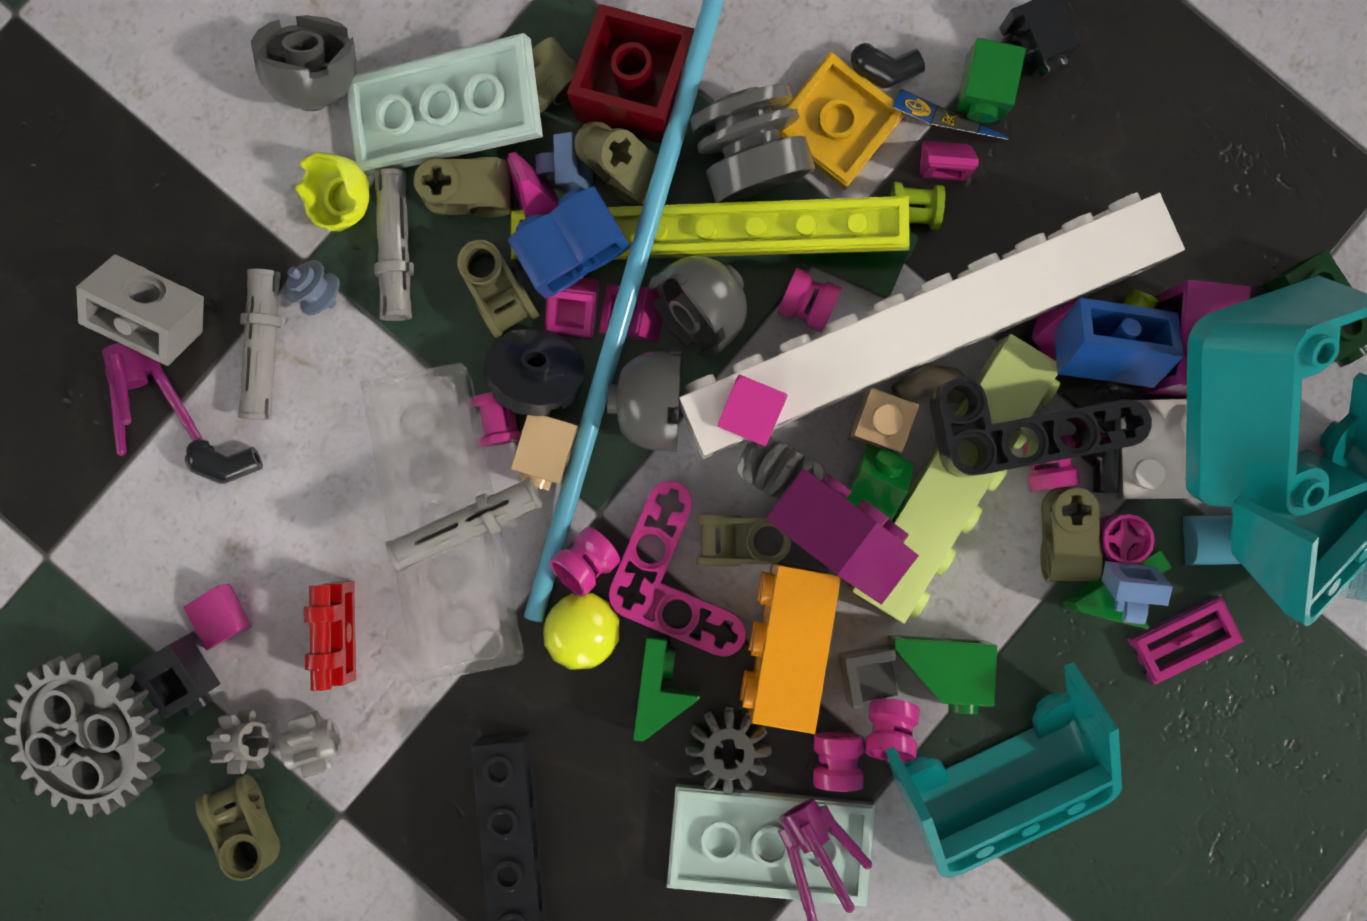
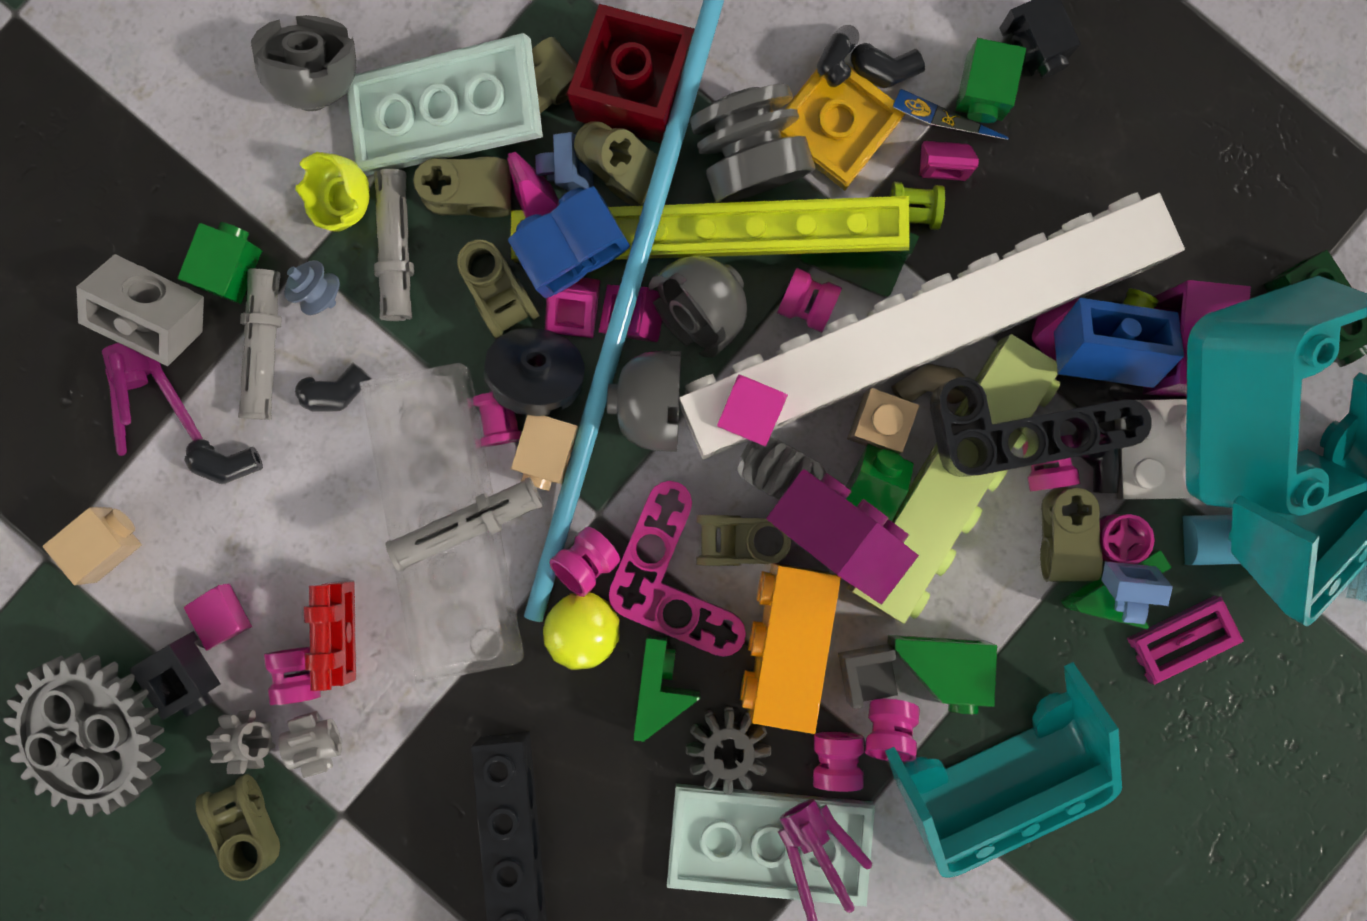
(93, 544): none -> tan brick
(220, 261): none -> green brick
(291, 687): none -> dark pink wheel
(329, 395): none -> black arm
(831, 62): none -> black arm

